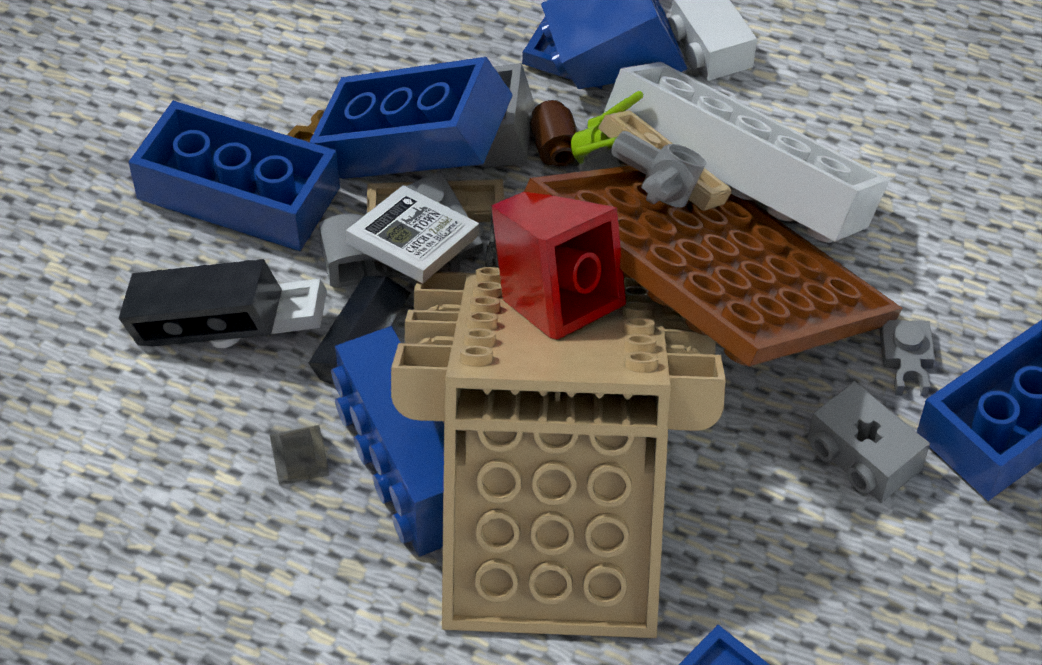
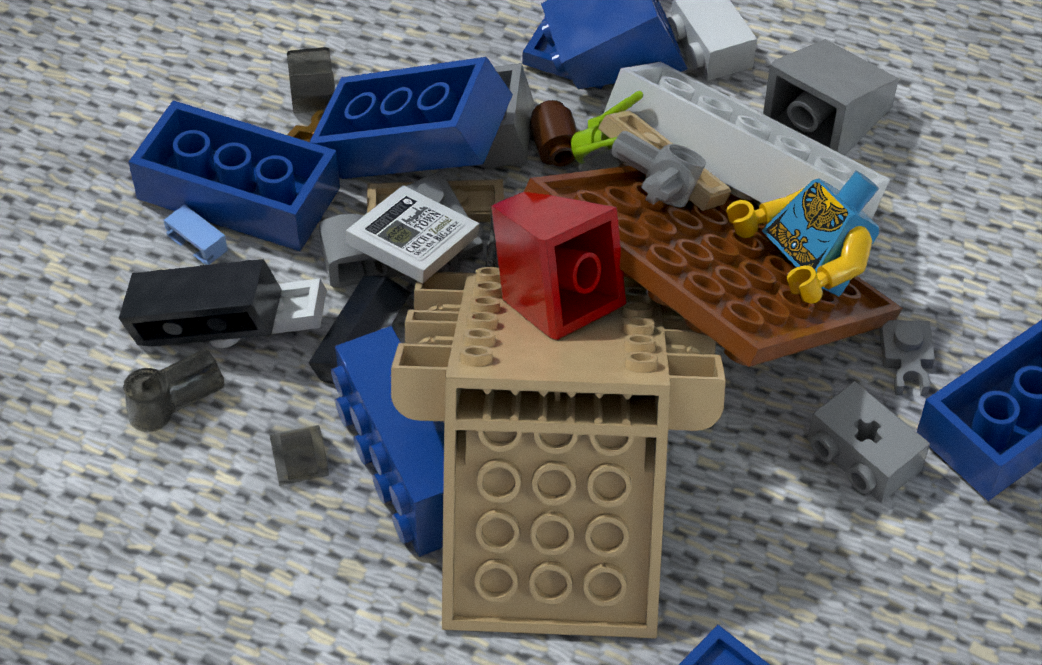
(156, 394): none -> clear smoke piece
(188, 226): none -> light blue piece
(310, 79): none -> clear smoke panel
(817, 231): none -> torso
(828, 94): none -> light grey slope

